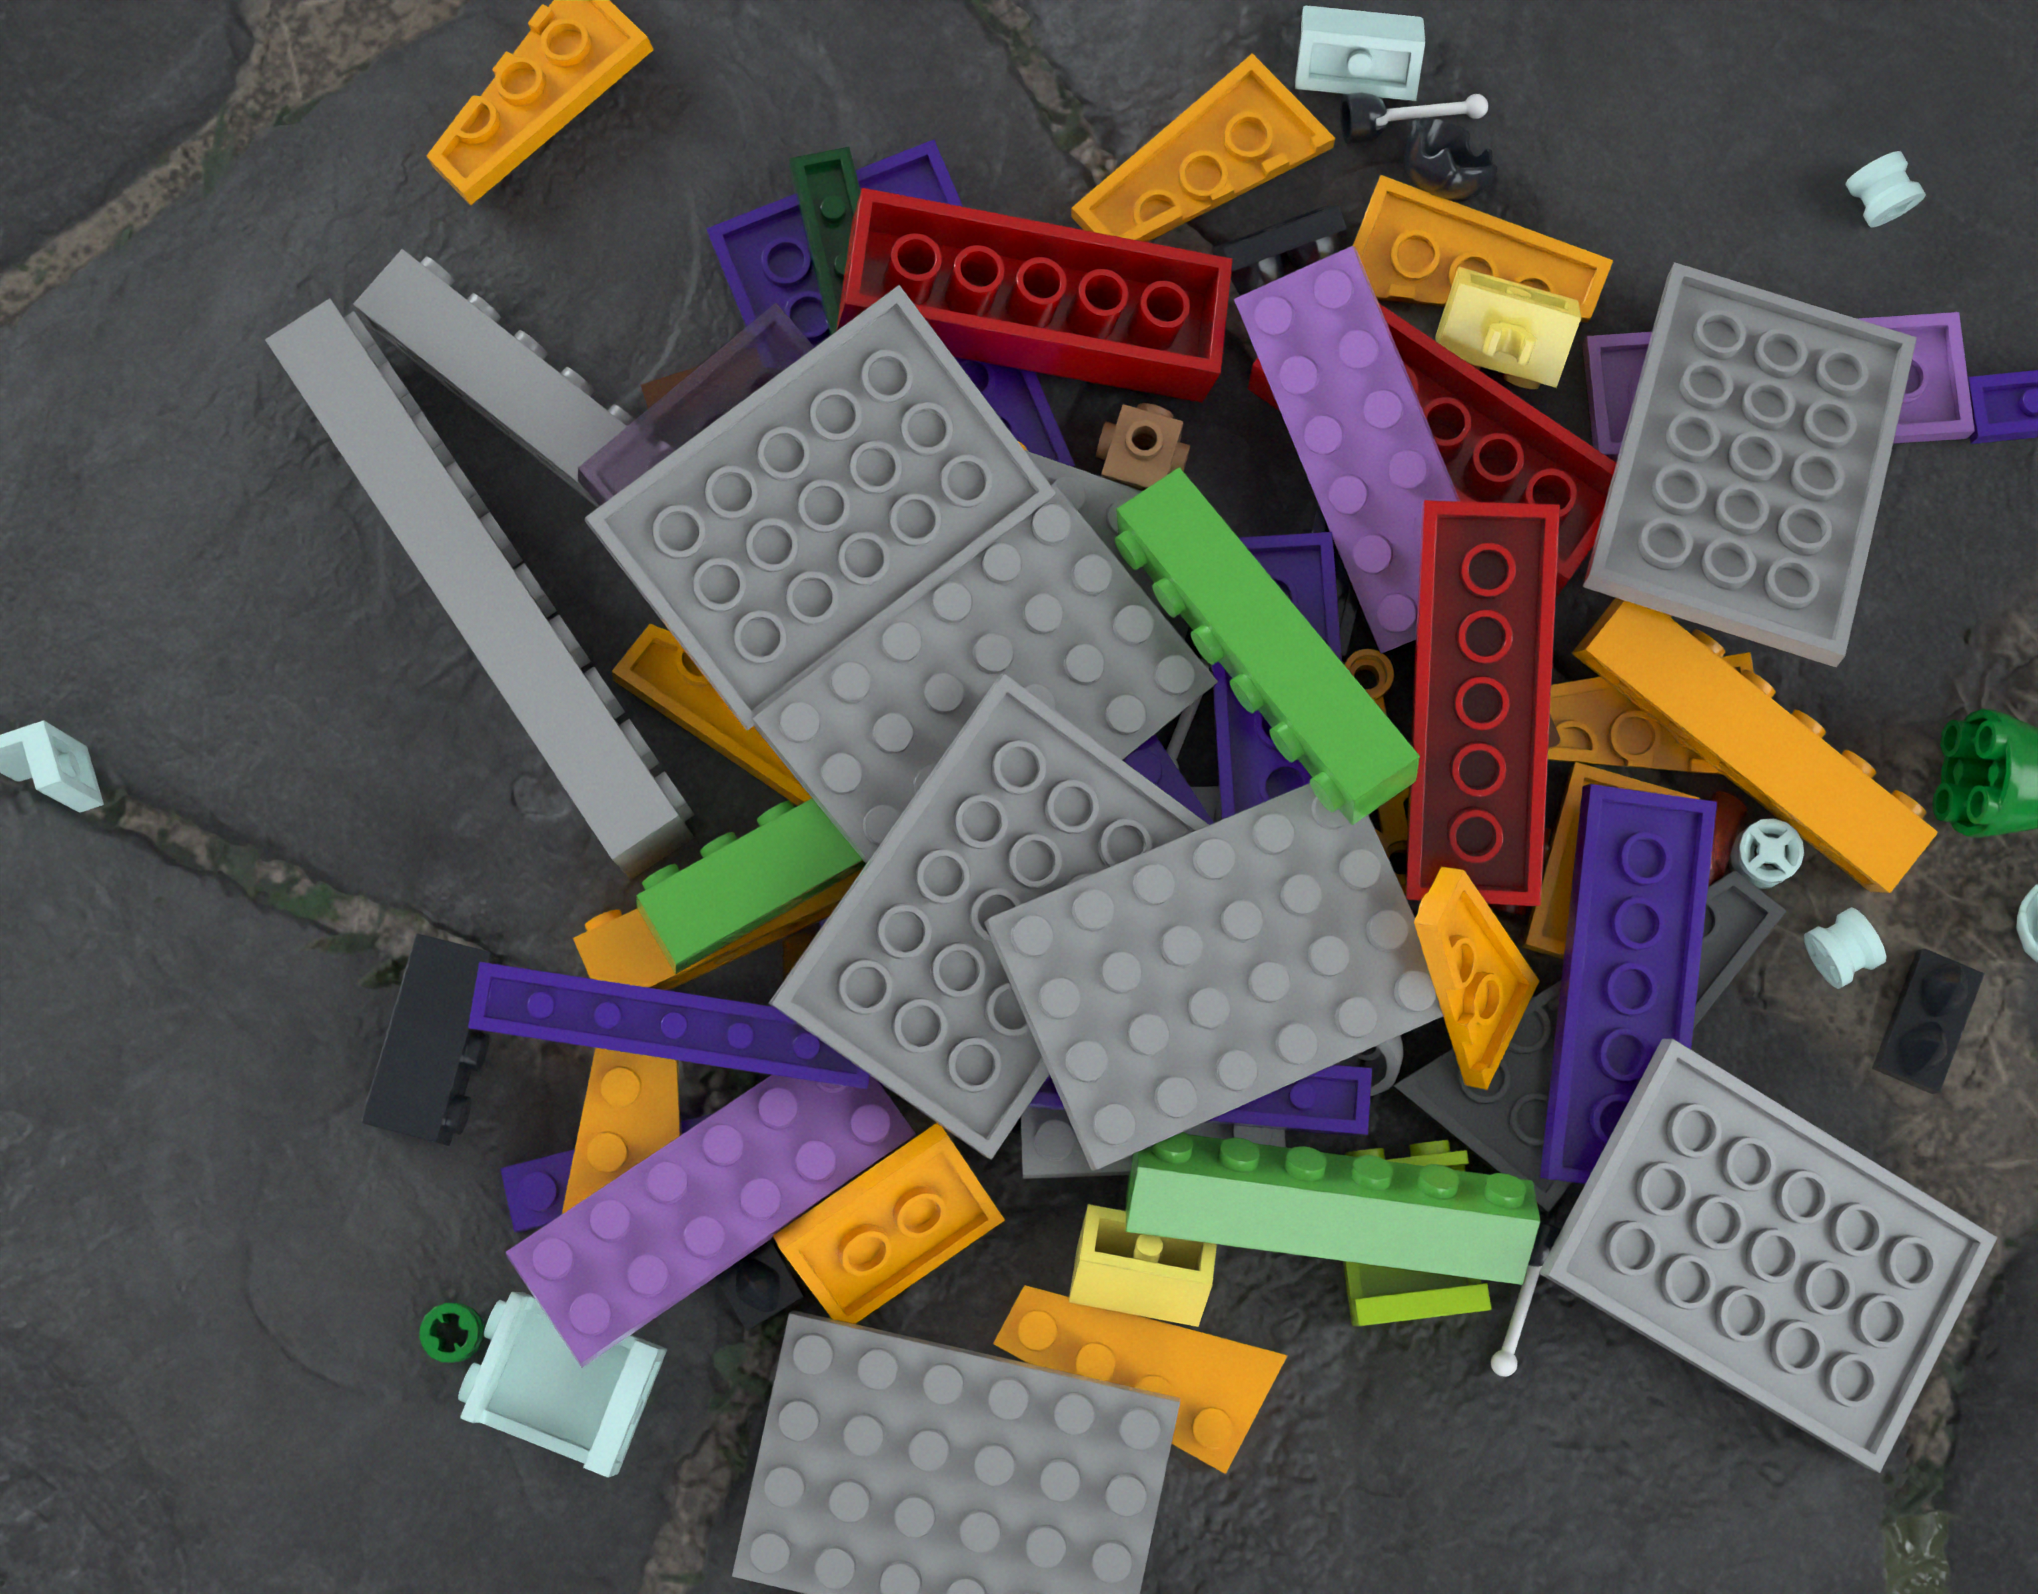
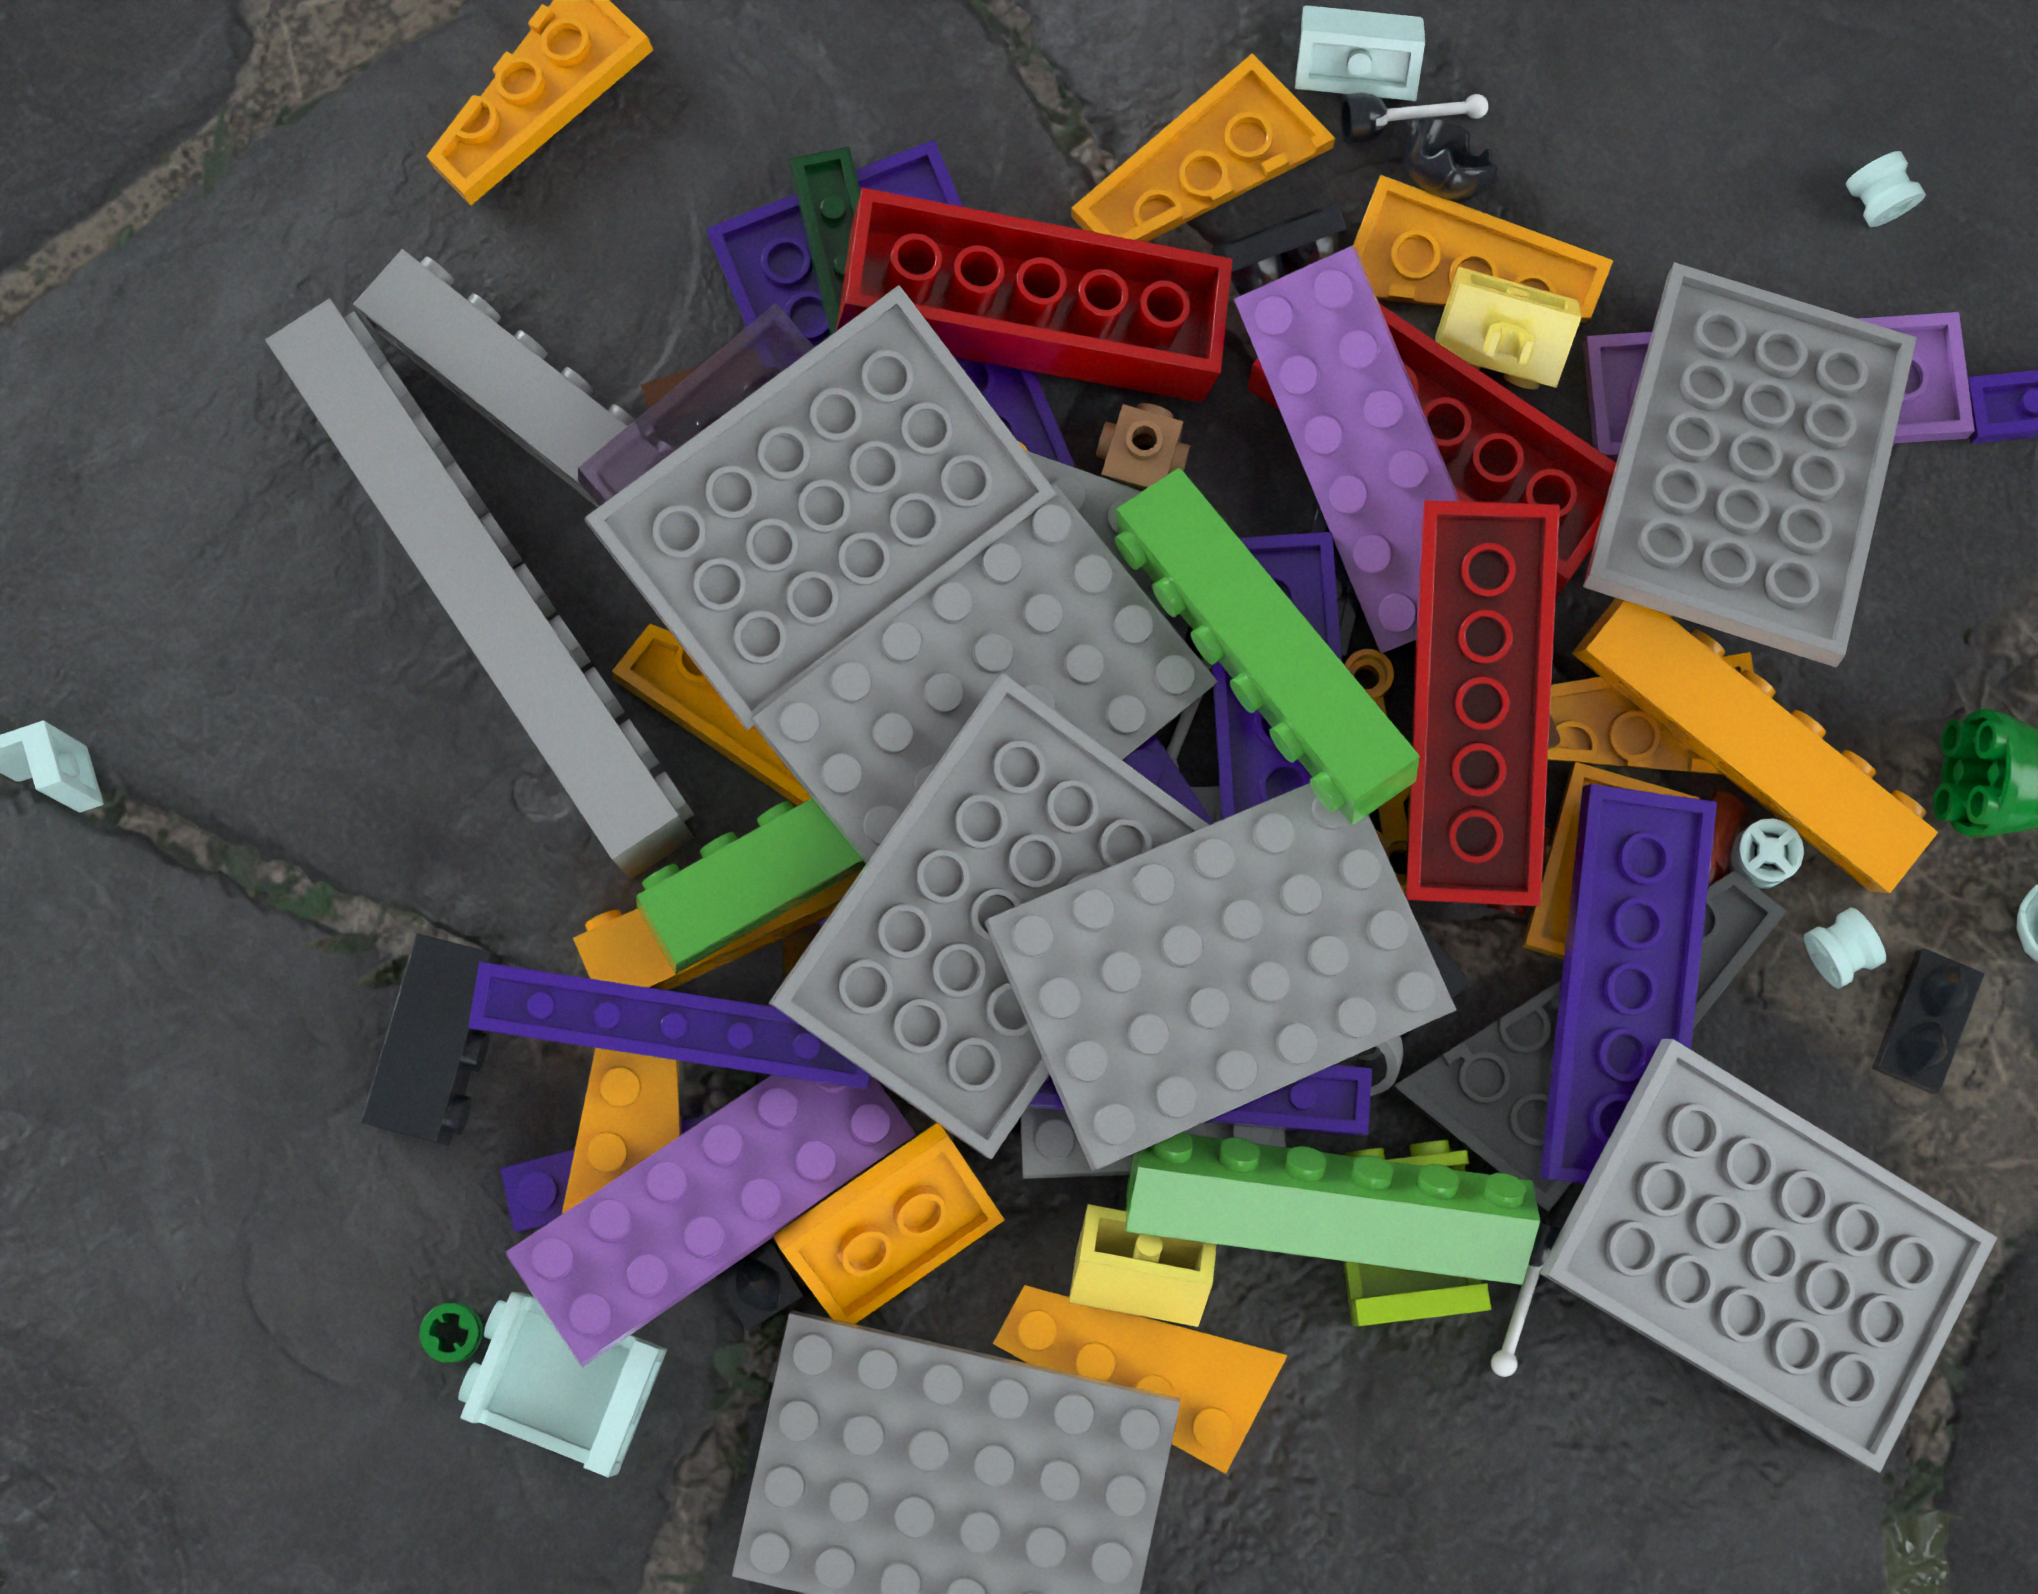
(1475, 973): light orange wing -> none

